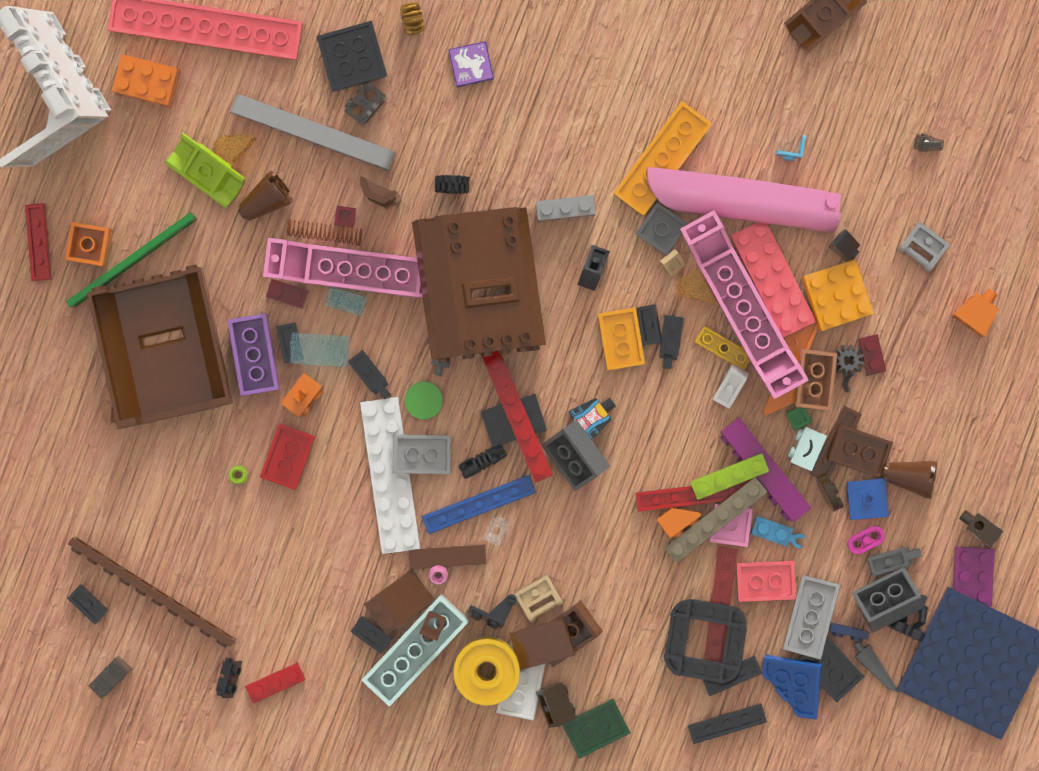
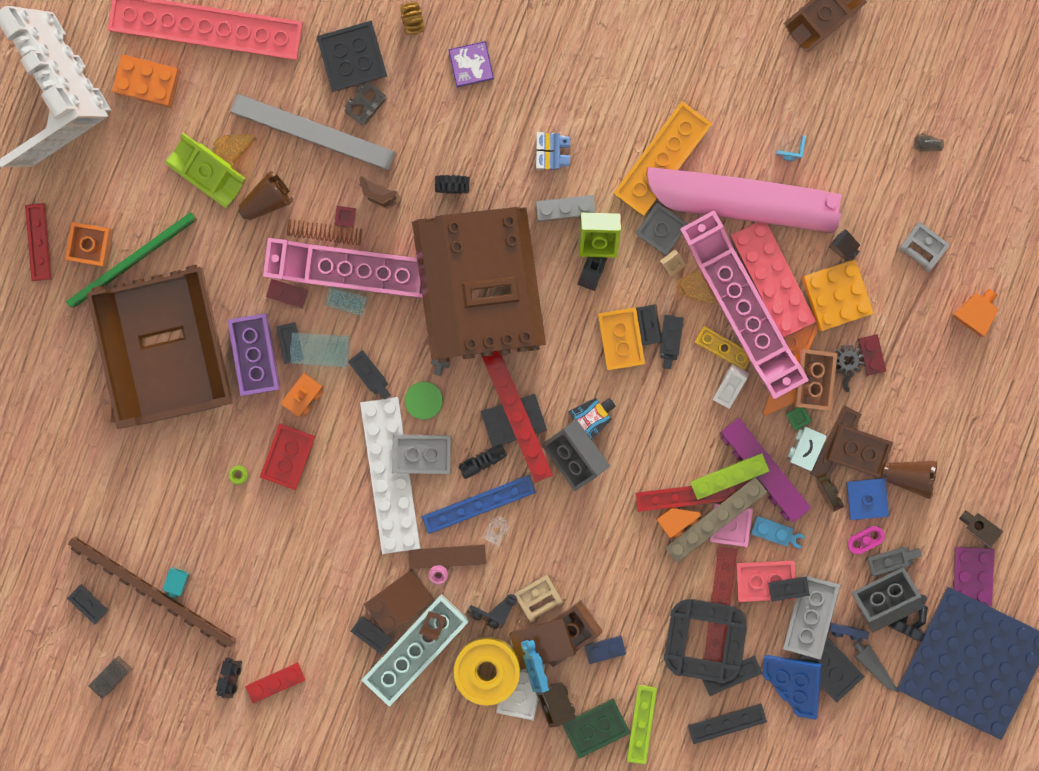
(175, 582): none -> teal brick
(534, 667): none -> dark azure plate
(551, 142): none -> medium blue hips
(599, 235): none -> lime brick
(605, 649): none -> dark blue plate
(641, 724): none -> lime plate
(788, 588): none -> black plate

